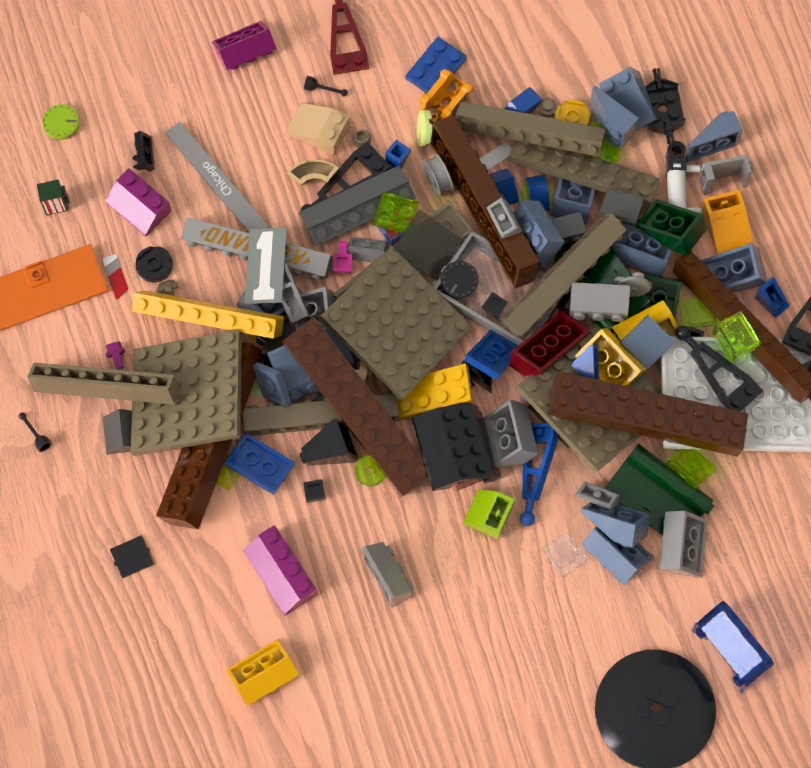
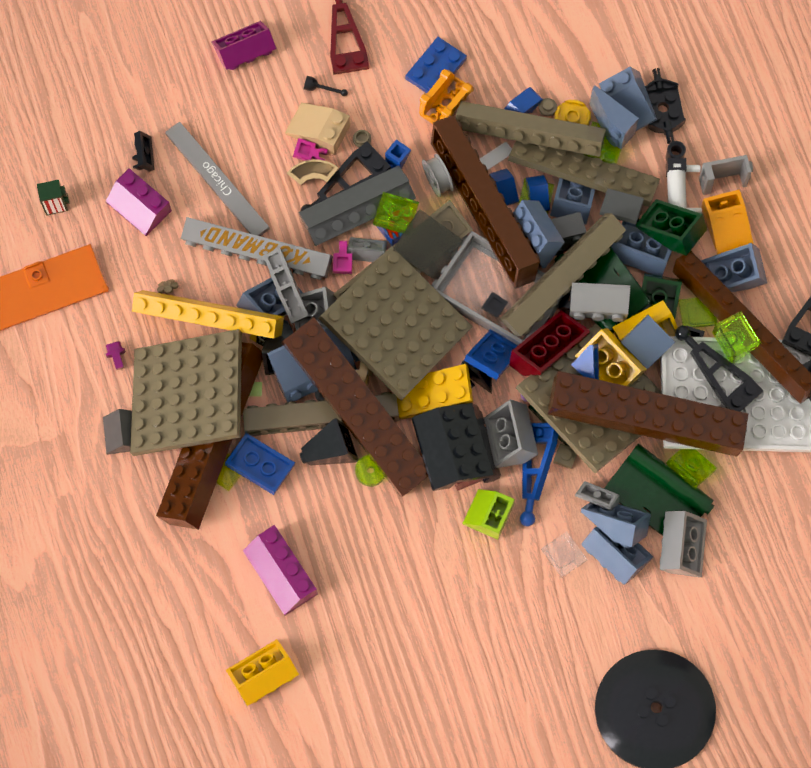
(41, 442): black hinge -> none
(60, 122): lime tile -> none
(104, 383): dark tan brick -> none
(115, 275): sticker -> none
(131, 556): black piece -> none
(154, 264): black tile -> none
(265, 265): light grey sticker -> none
(271, 384): sand blue tile -> none
(306, 150): none -> dark pink plate
(314, 490): black plate -> none
(387, 573): light grey slope -> none
(424, 128): yellowish green tile -> none
(459, 279): black tile -> none
(504, 218): light grey slope -> none
(565, 456): none -> dark tan plate
(638, 284): light grey piece -> none
(719, 135): sand blue slope -> none
(735, 645): clear blue windscreen -> none
(772, 297): blue slope -> none

